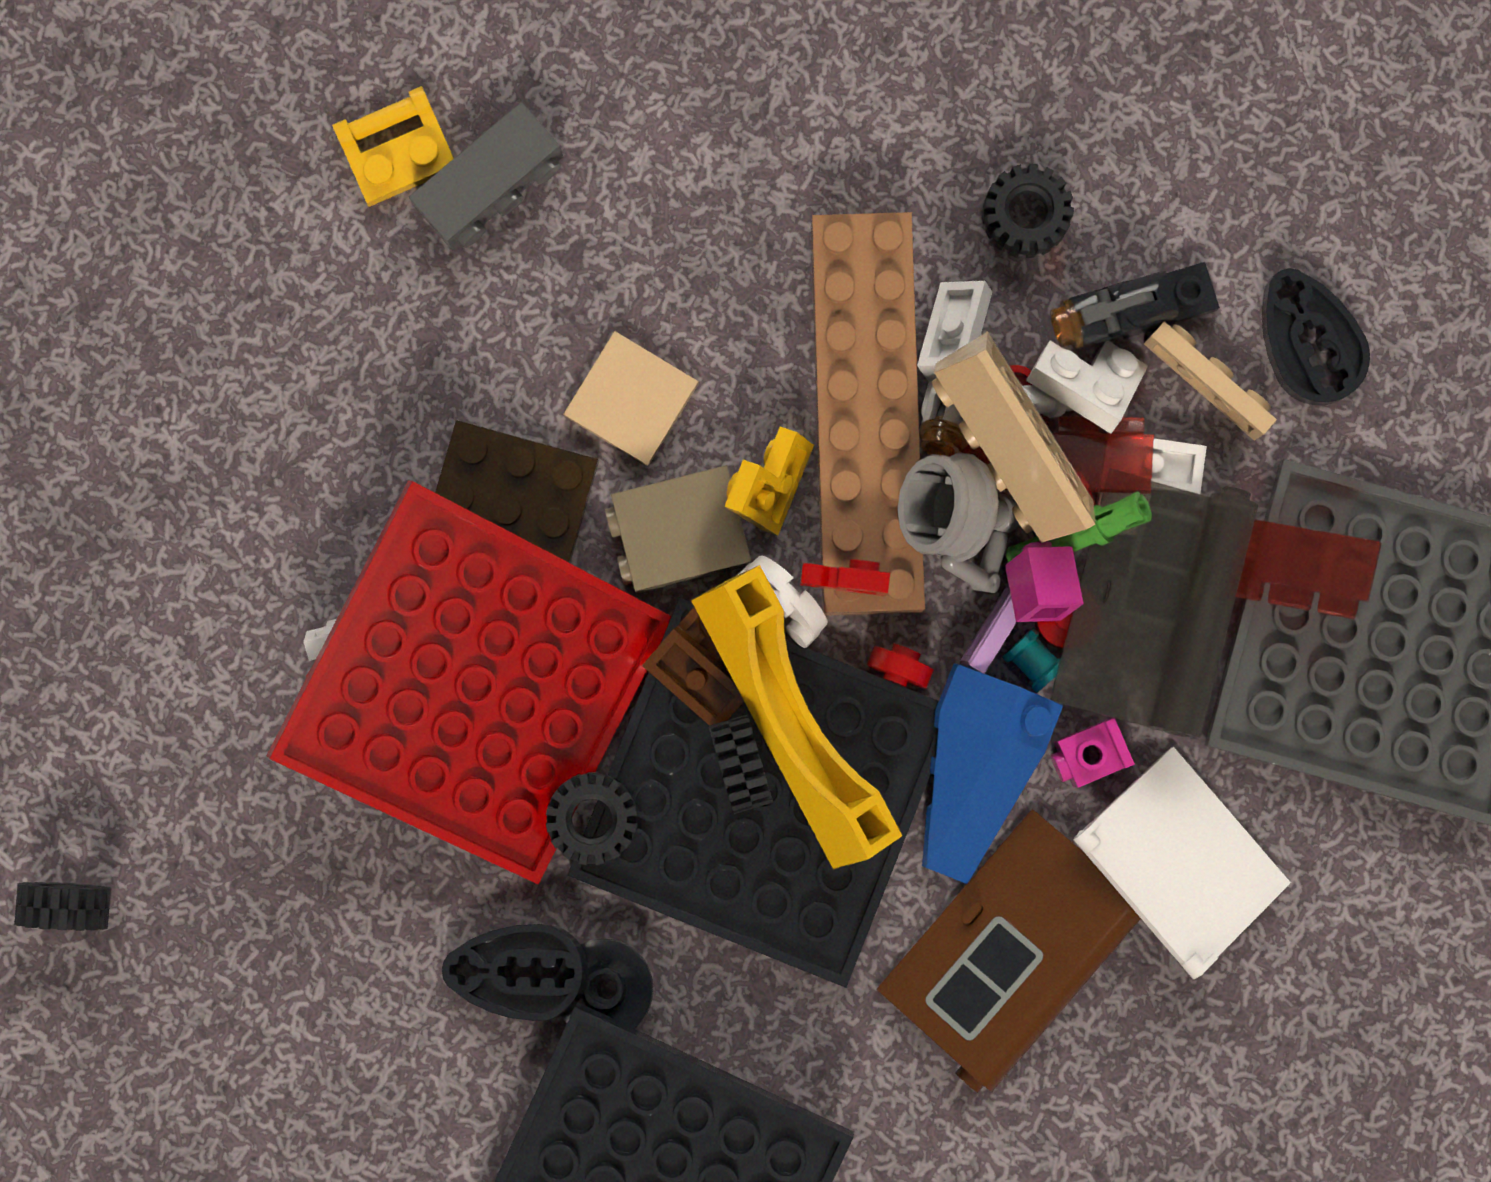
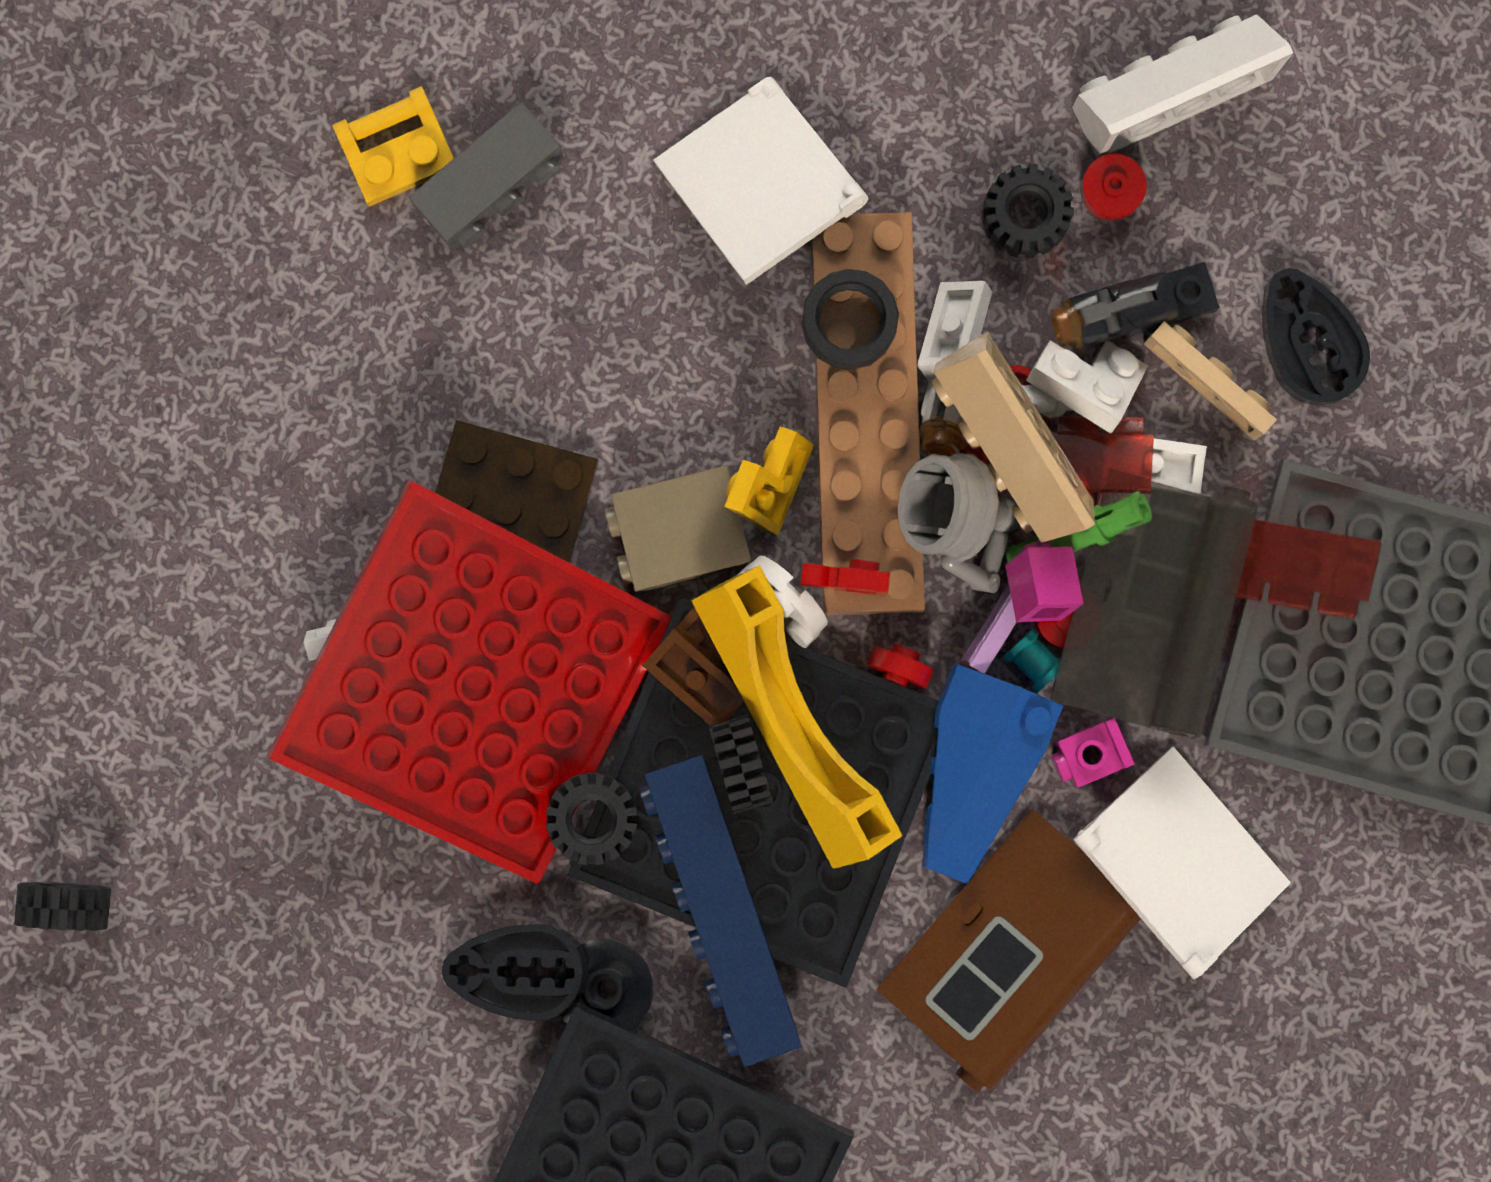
(631, 398): tan tile -> none
(722, 911): none -> dark blue brick
(760, 180): none -> white piece
(854, 281): none -> black tyre
(1113, 187): none -> red wheel
(1179, 84): none -> white slope

